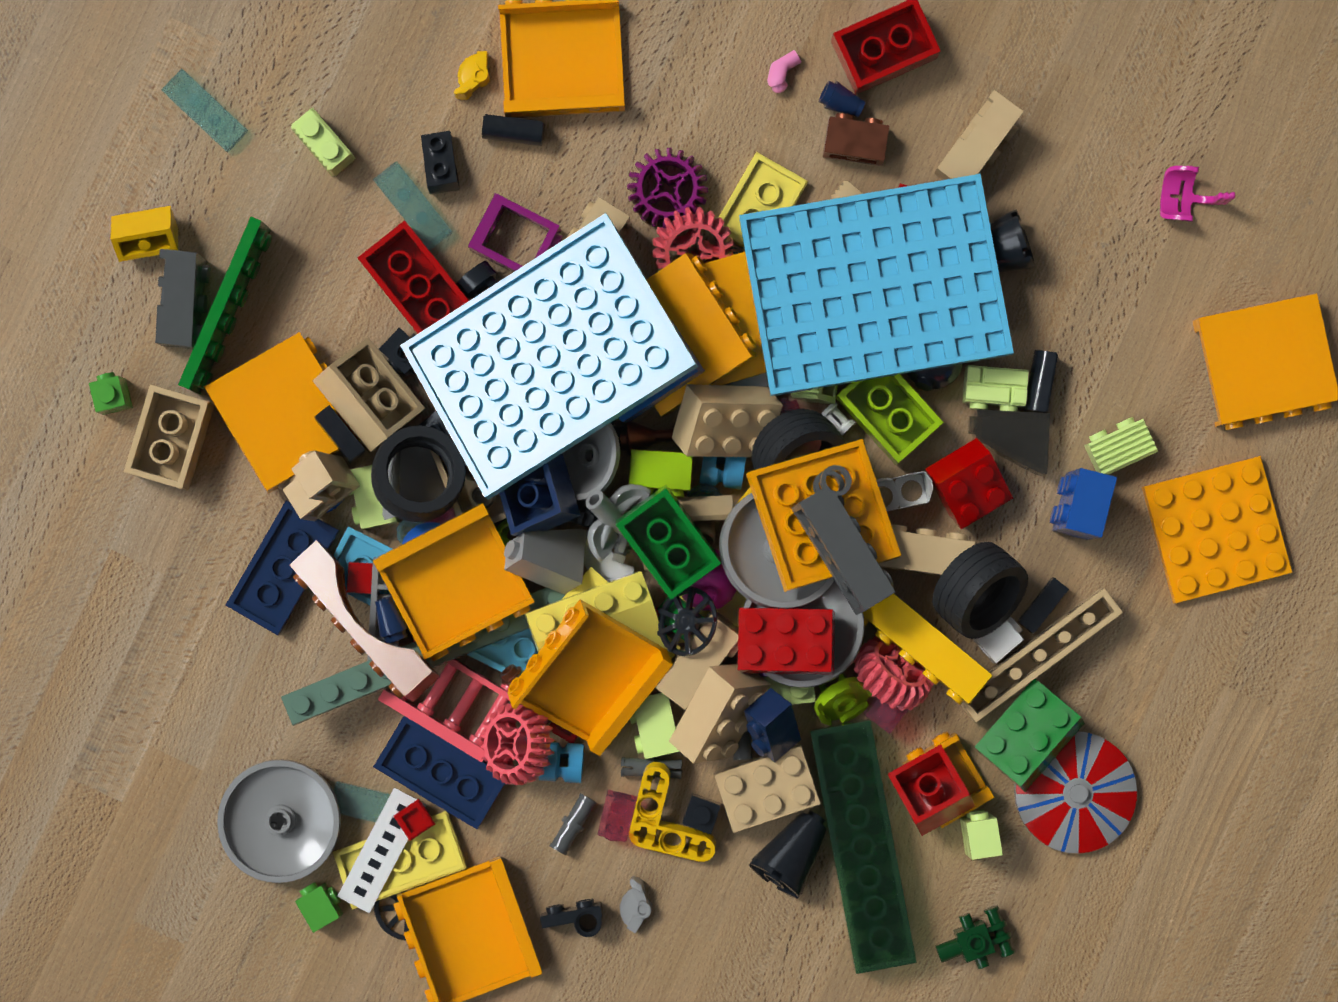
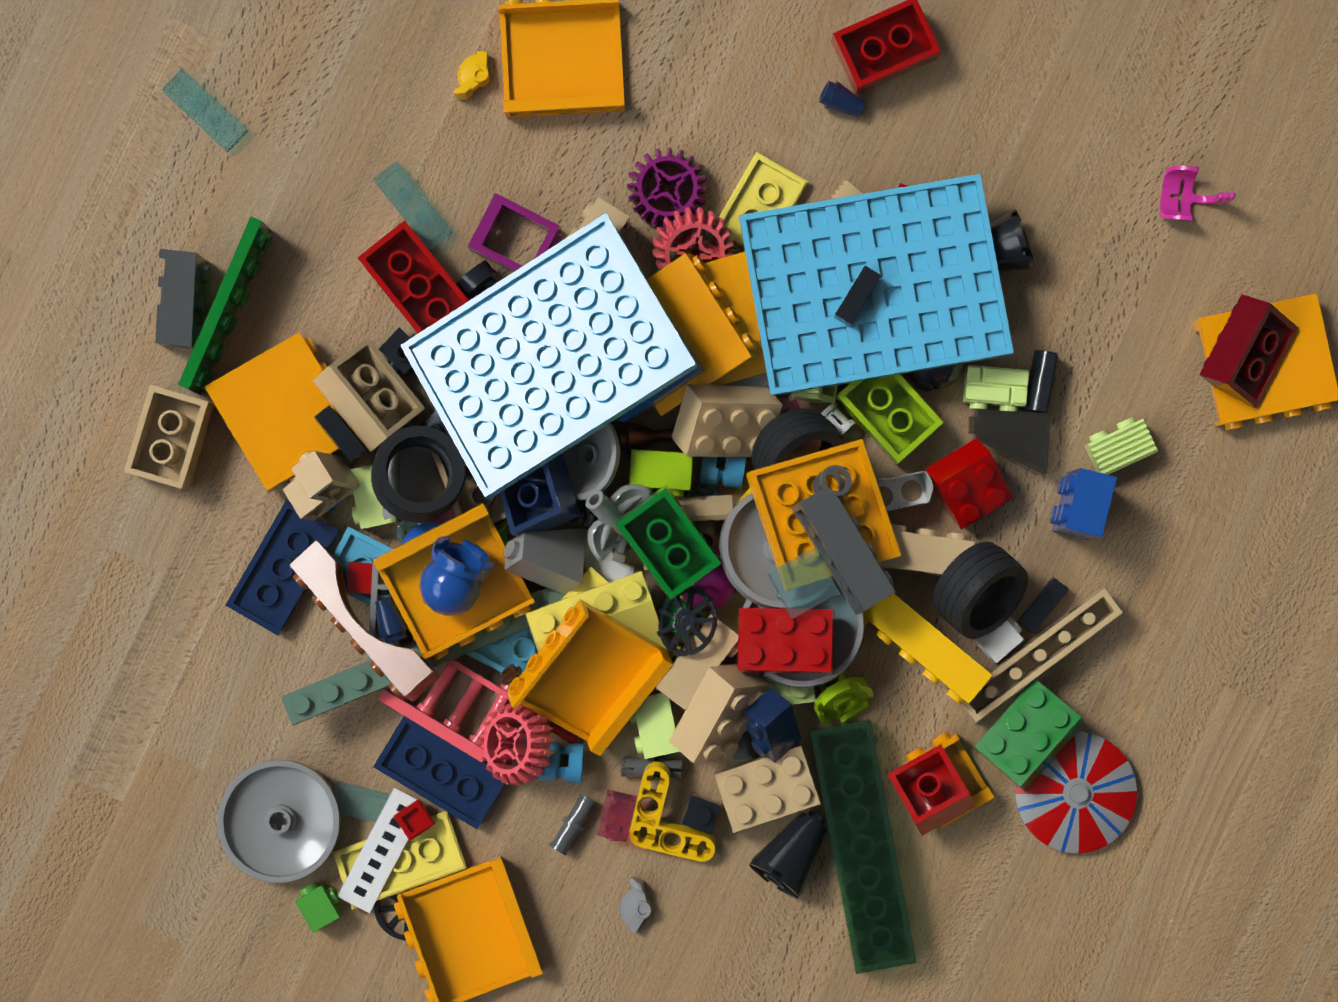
(110, 394): bright green brick -> none
(144, 233): yellow brick -> none
(322, 142): yellowish green brick -> none
(439, 162): black plate -> none
(453, 578): none -> blue tile
(513, 130): black brick -> none
(557, 915): black plate -> none
(779, 69): bright pink arm -> none
(803, 583): none -> clear light blue piece
(856, 140): copper brick -> none
(857, 296): none -> black piece
(883, 715): clear pink brick -> none
(891, 676): coral gear -> none
(974, 941): dark green piece -> none
(980, 835): yellowish green brick -> none
(981, 138): tan wedge -> none
(1217, 529): light orange plate -> none
(1249, 350): none -> dark red slope

